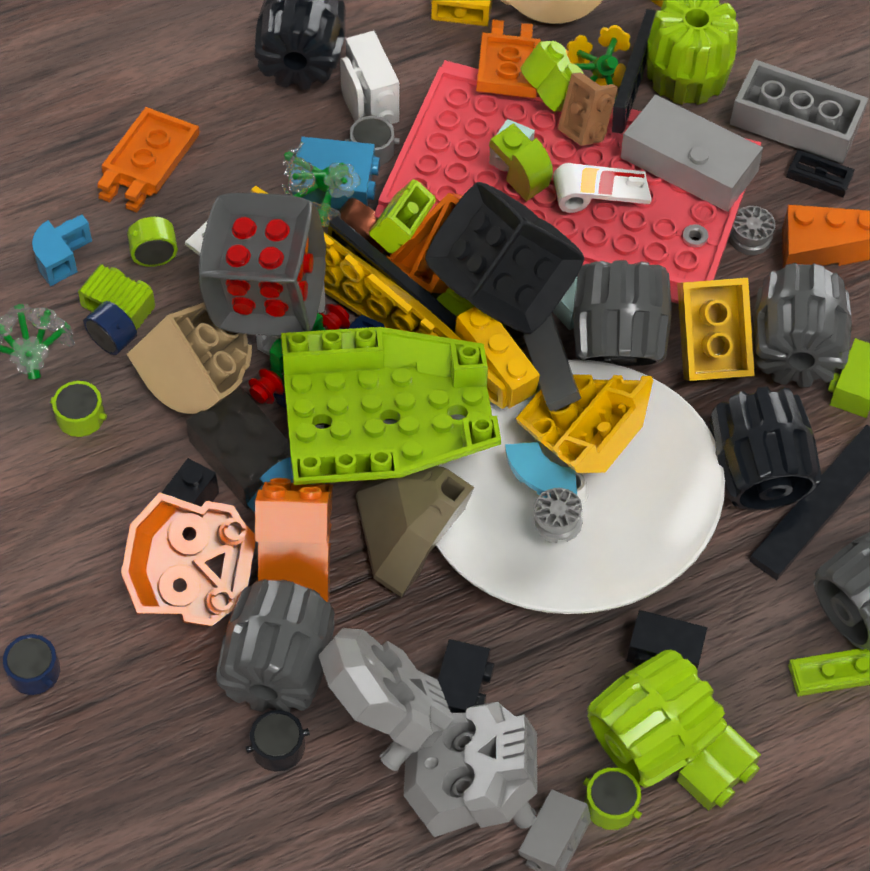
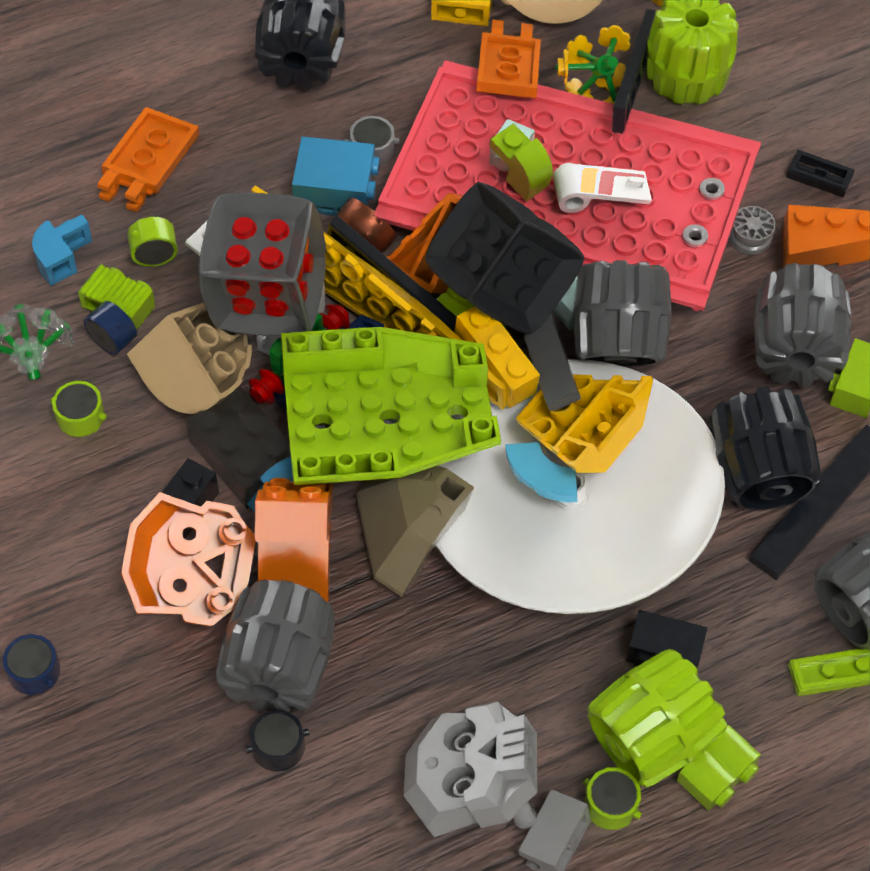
(333, 180): clear plant -> none
(369, 79): white brick -> none
(385, 692): light grey brick -> none
(402, 216): lime brick -> none
(463, 675): black brick -> none
(550, 73): lime brick -> none
(558, 516): light grey wheel -> none
(586, 110): medium nougat bracket -> none
(691, 152): light grey brick -> none
(715, 329): yellow brick -> none
(798, 111): light grey brick -> none

